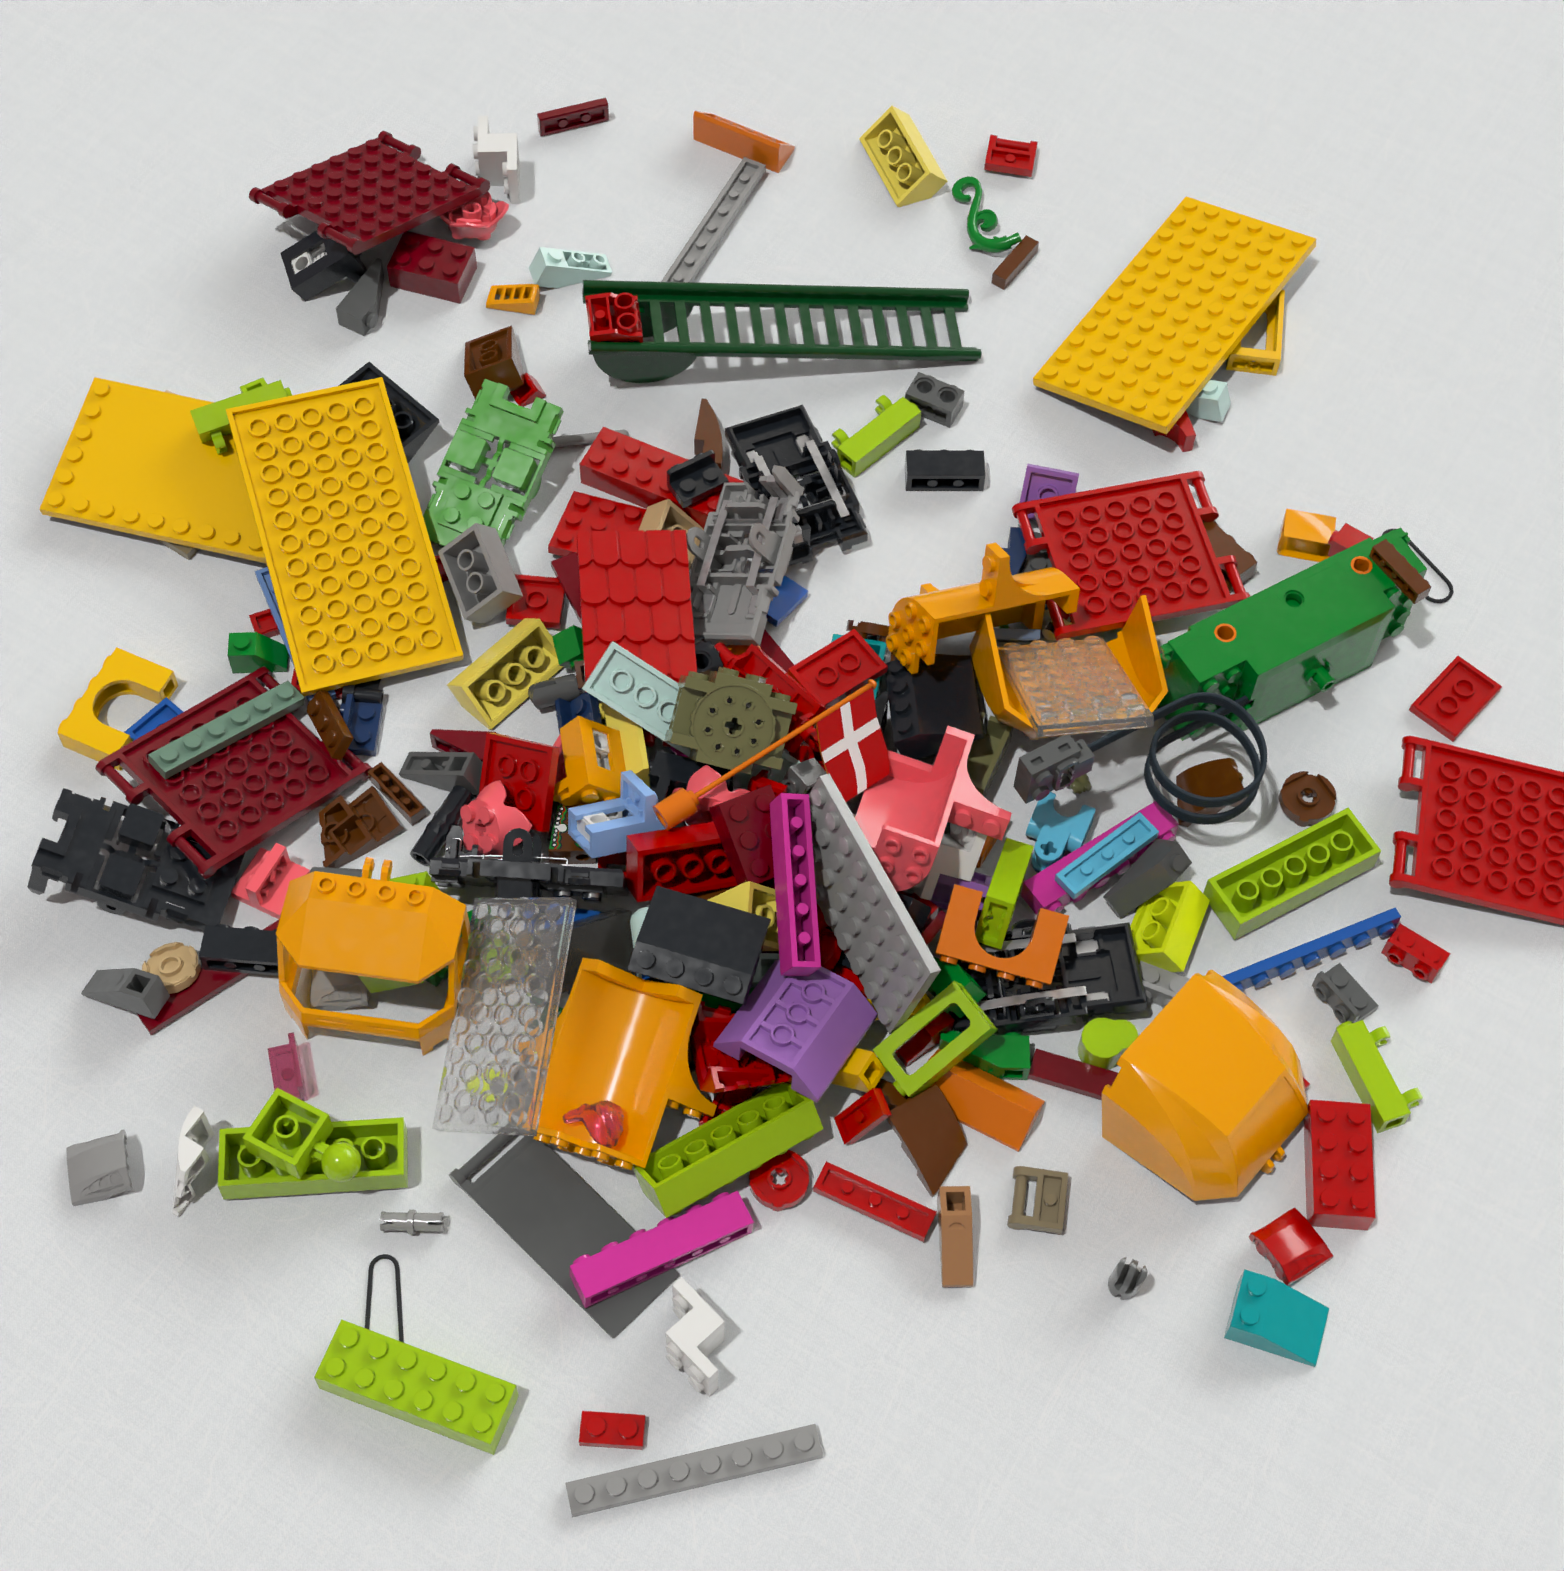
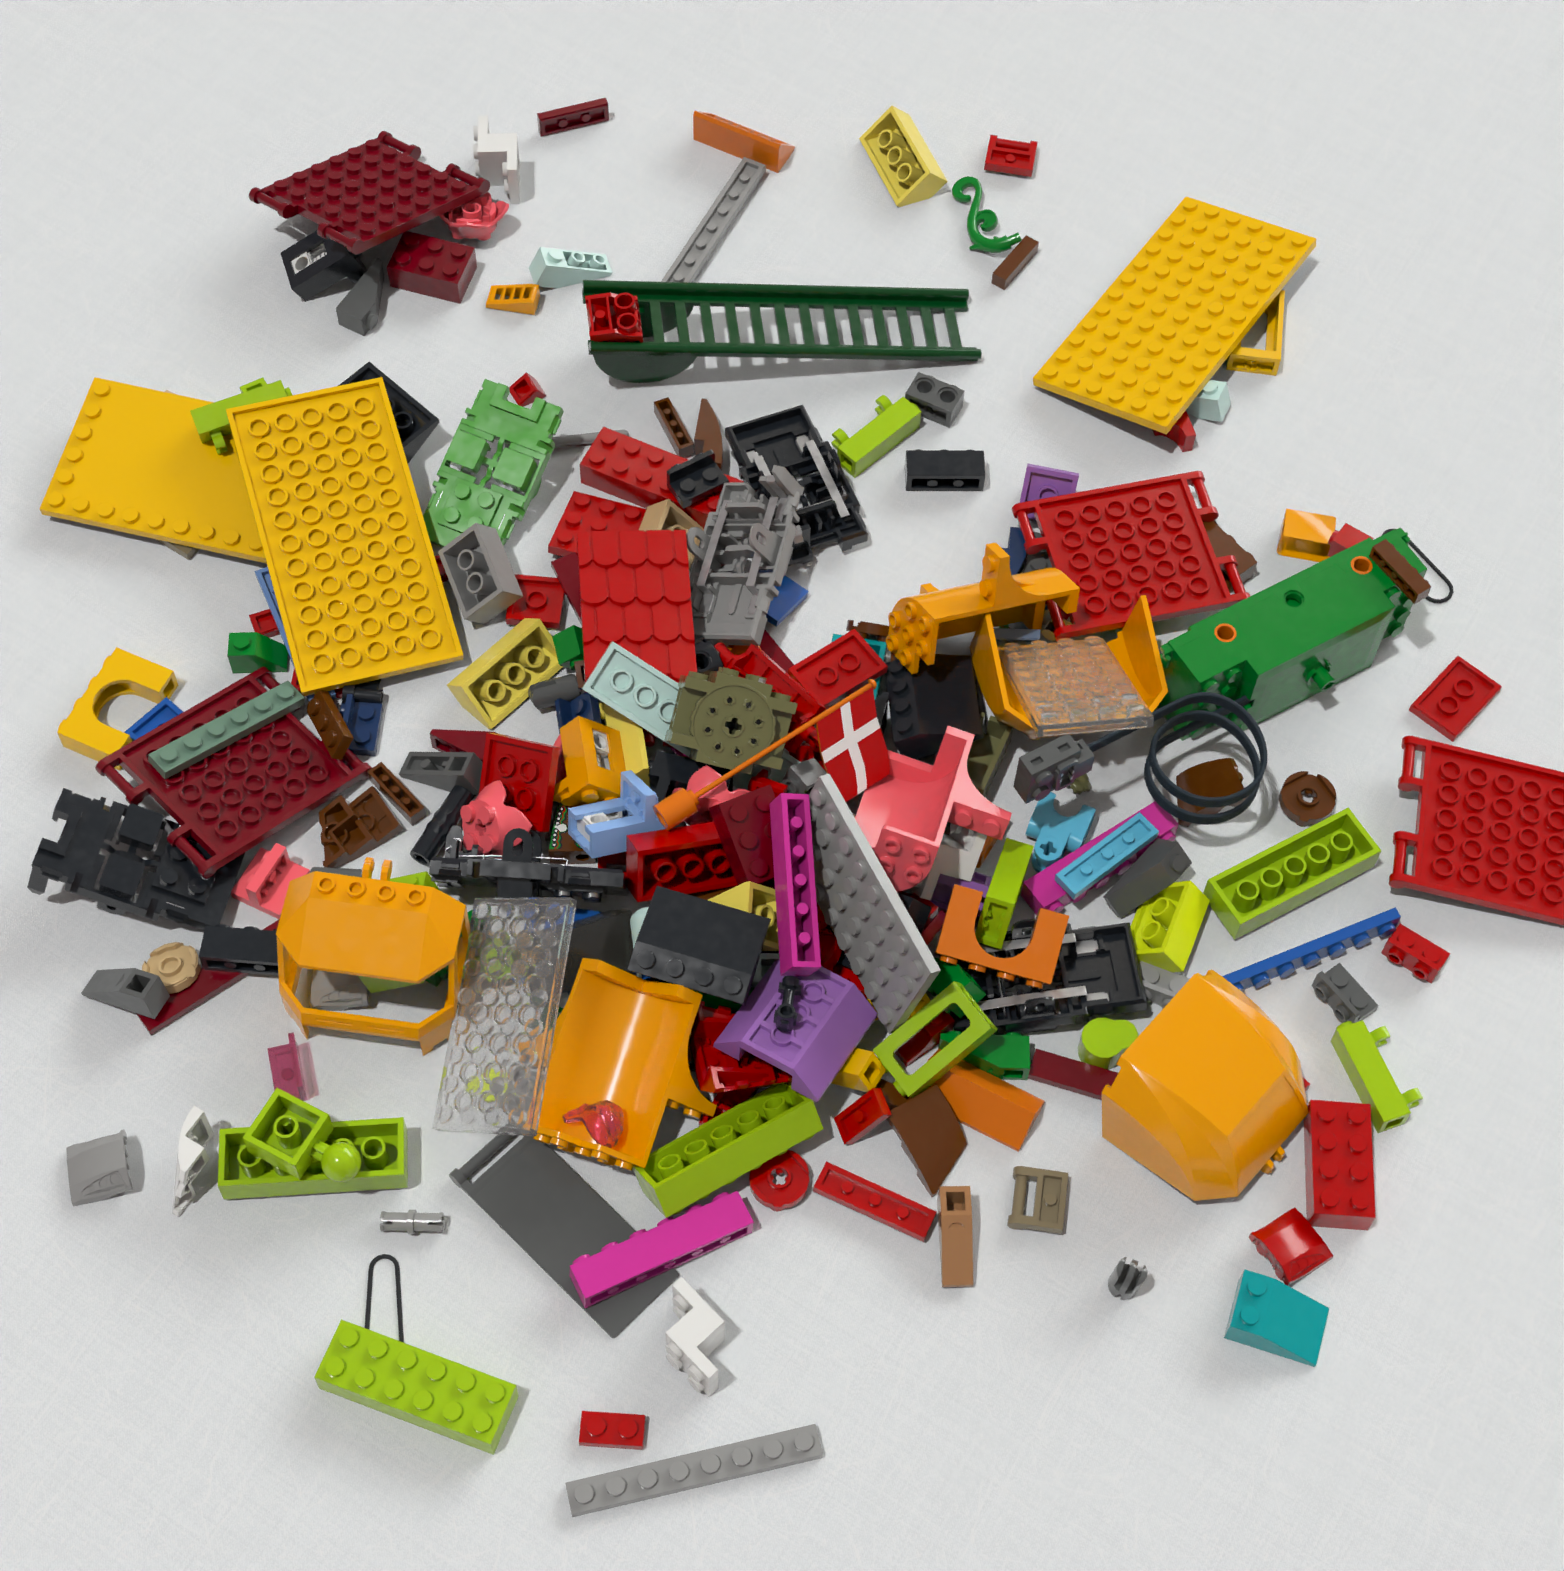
(494, 359): reddish brown slope -> none
(673, 427): none -> reddish brown piece
(785, 1015): none -> black bar

